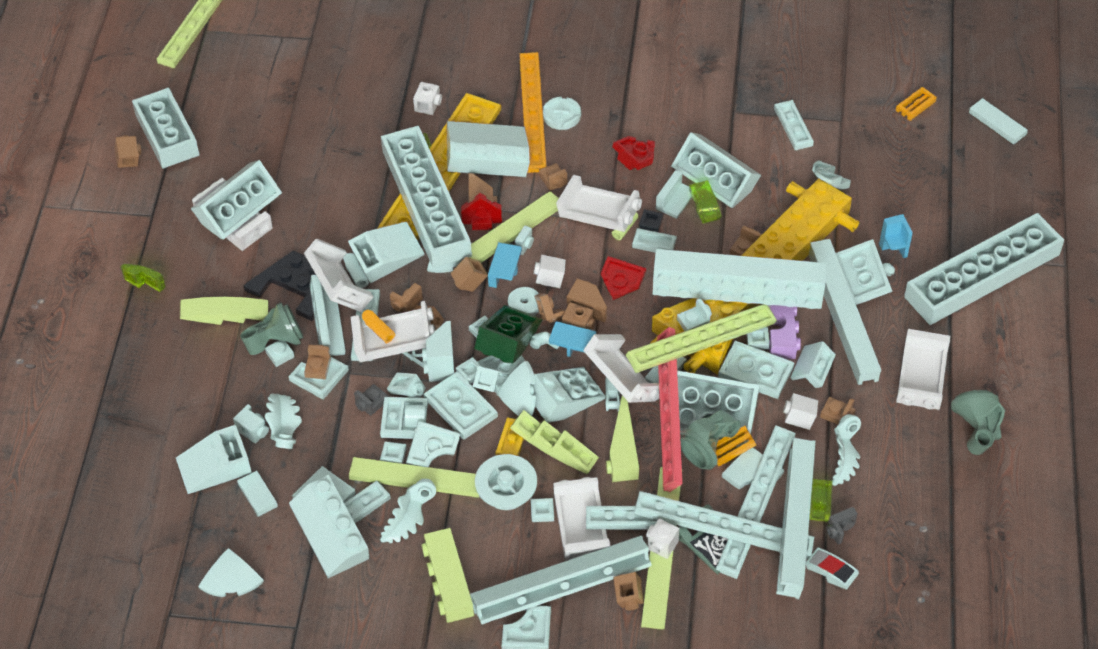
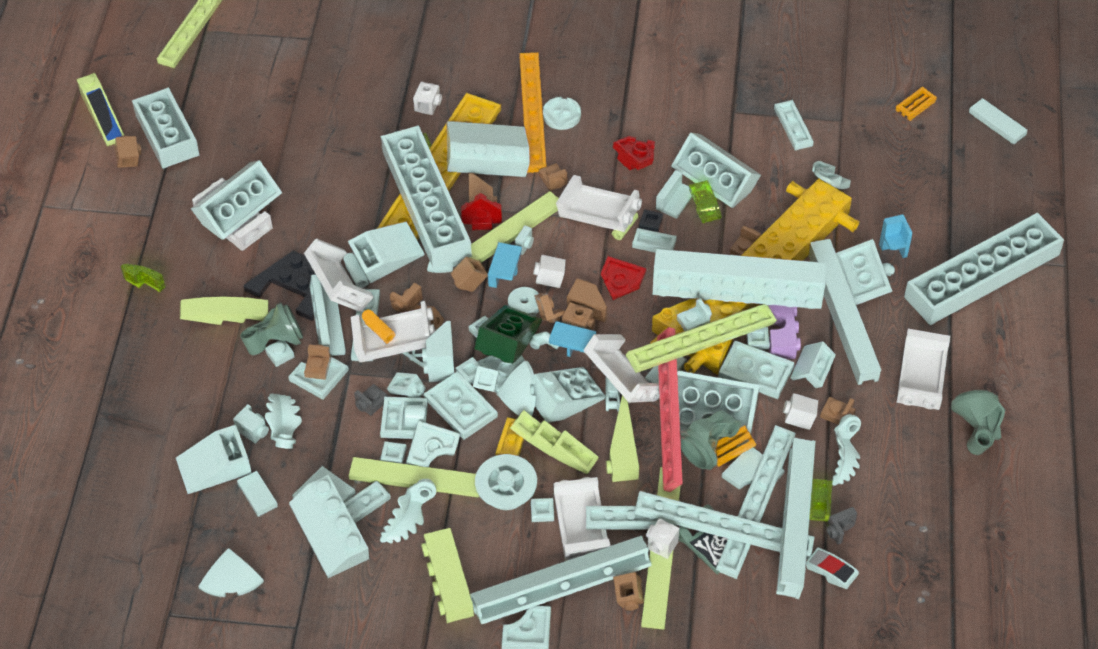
(99, 108): none -> slope

